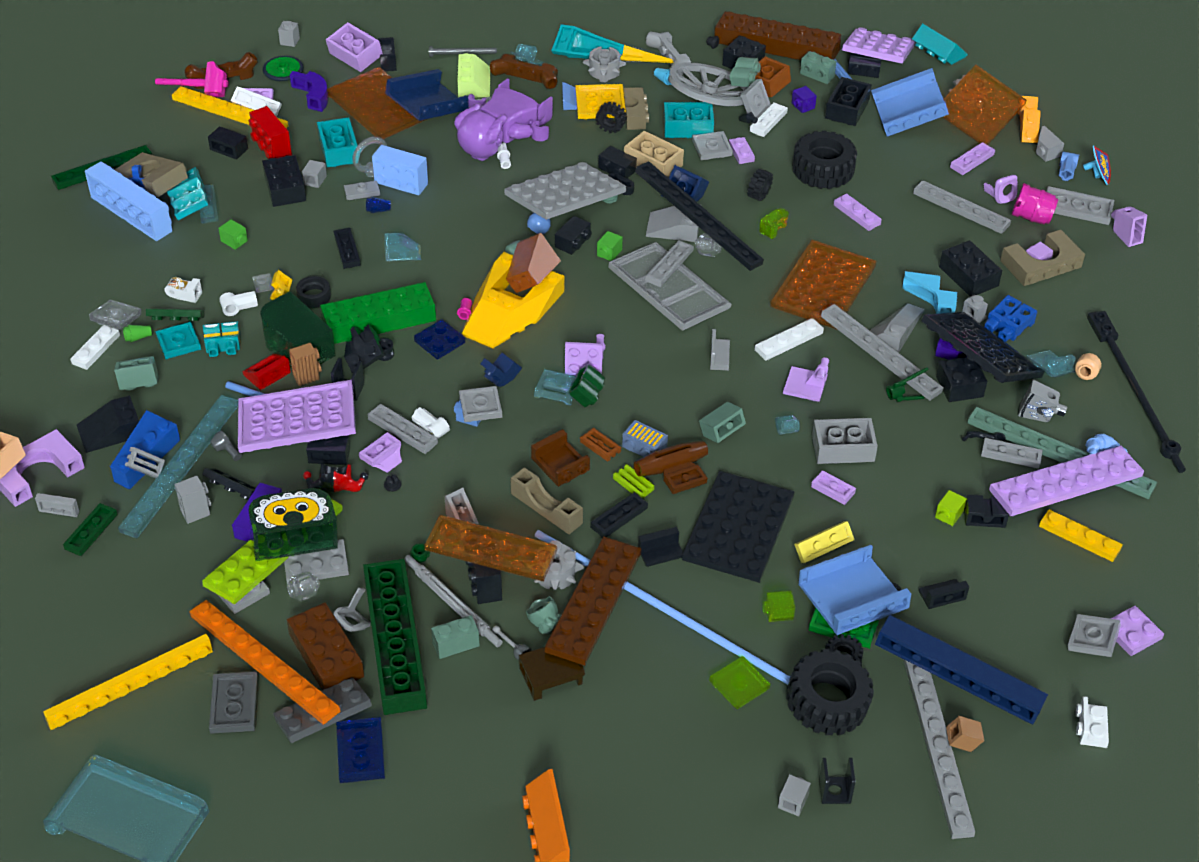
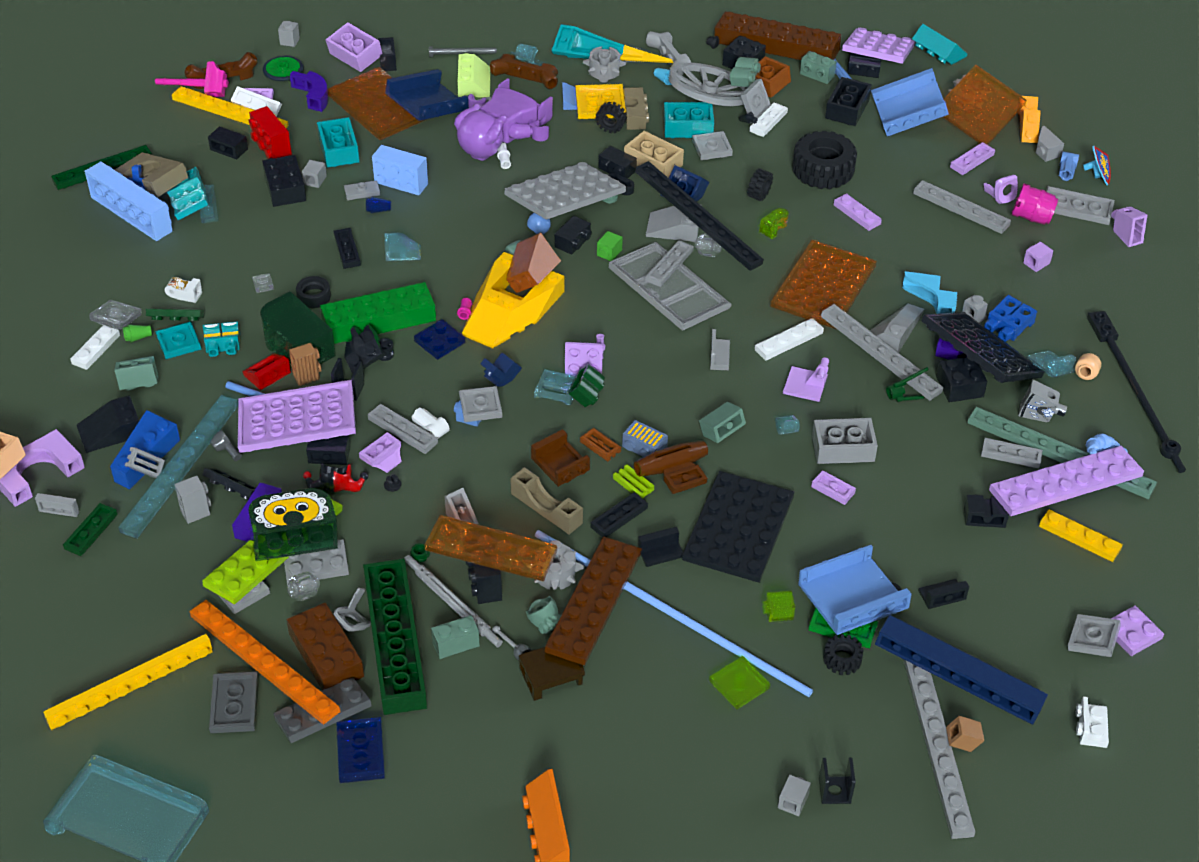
(233, 234): bright green brick -> none
(233, 303): white piece -> none
(281, 284): yellow plate -> none
(369, 168): clear piece -> none
(741, 150): lavender plate -> none
(804, 99): dark purple brick -> none
(819, 712): black tyre -> none
(824, 542): light yellow plate -> none
(950, 508): lime brick -> none
(970, 268): black brick -> none
(973, 434): black piece -> none
(1030, 270): dark tan arch -> none

